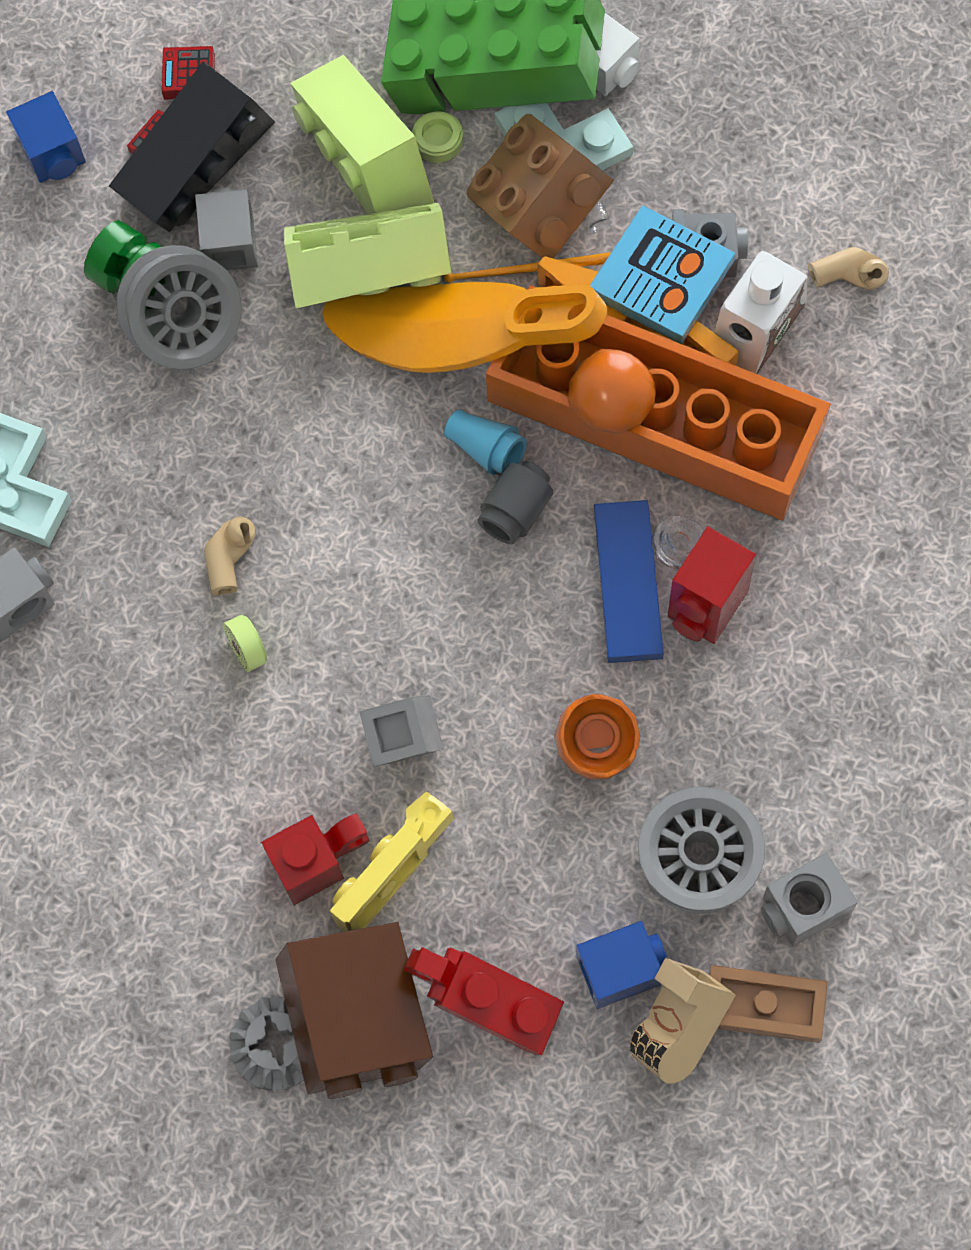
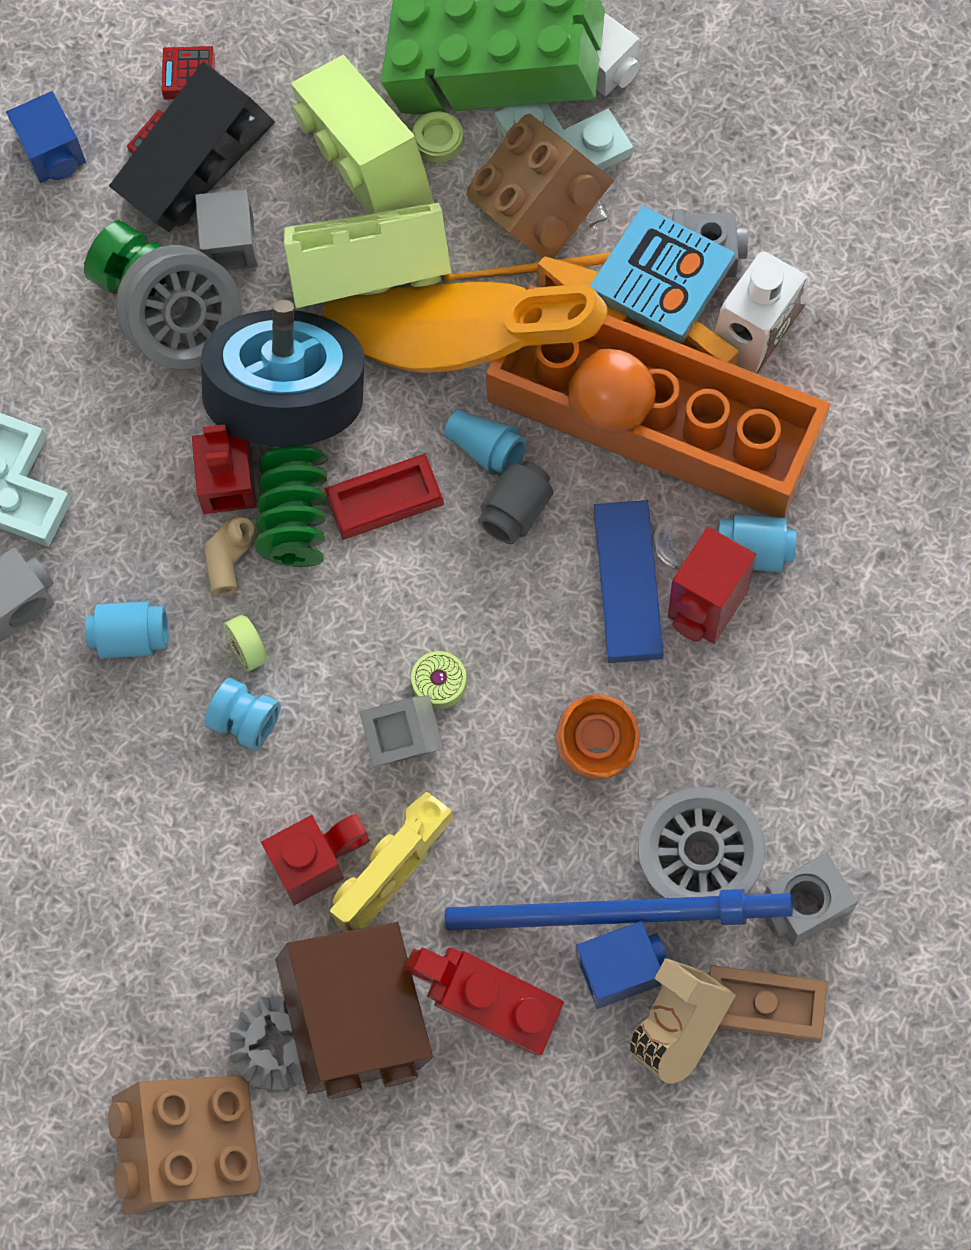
(127, 629): none -> medium azure brick
(183, 1142): none -> medium nougat bracket
(223, 471): none -> red brick
(242, 714): none -> medium azure wheel
(282, 377): none -> black wheel
(288, 506): none -> green piece
(384, 496): none -> red tile
(441, 677): none -> yellowish green tile
(730, 907): none -> blue bar
(764, 537): none -> medium azure brick
(851, 266): tan arm -> none

